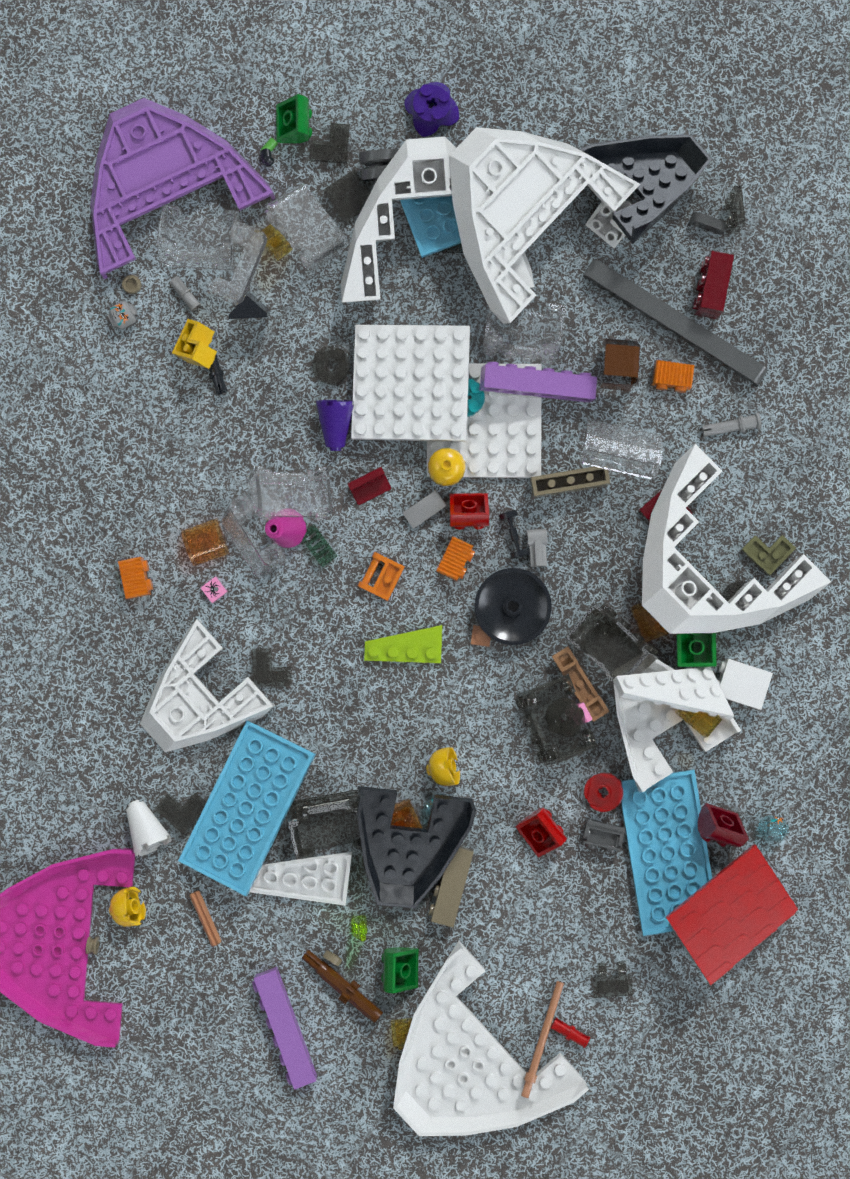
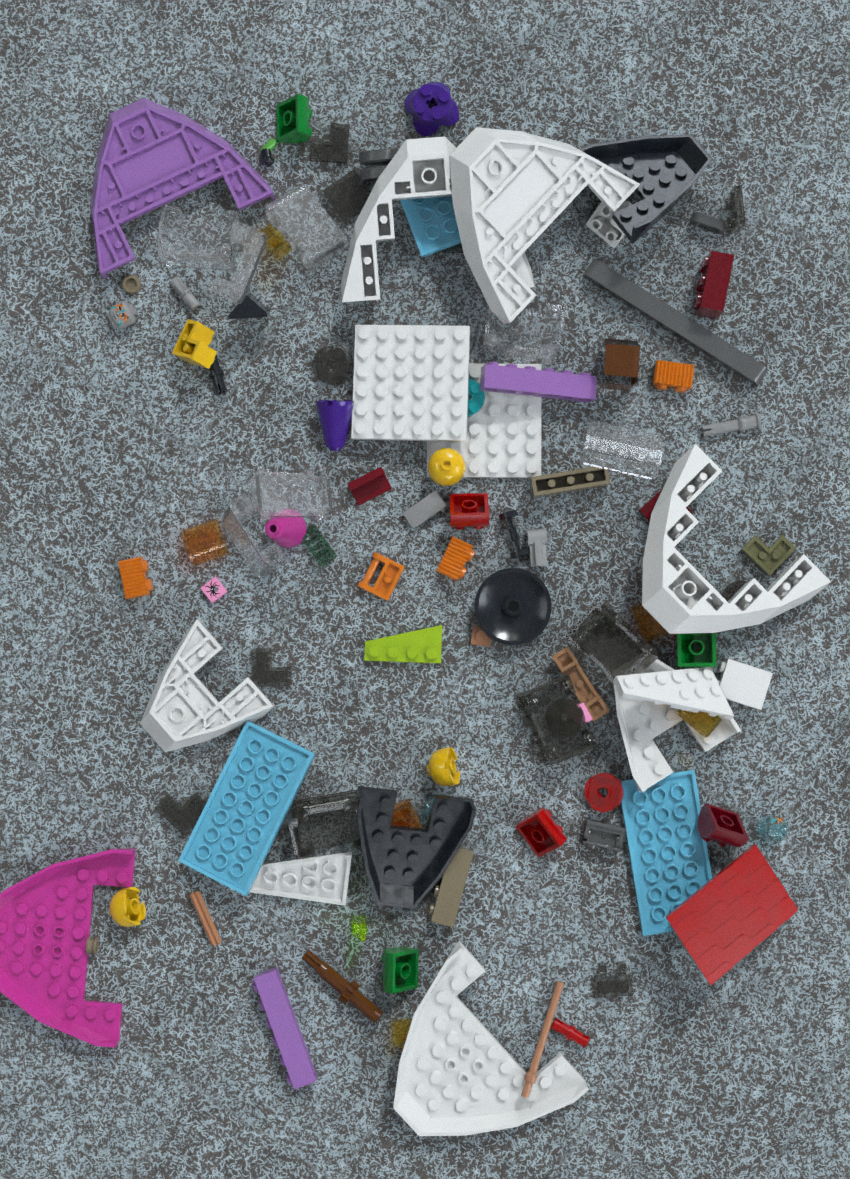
(145, 829): white cone -> none
(333, 958): dark tan tile -> none

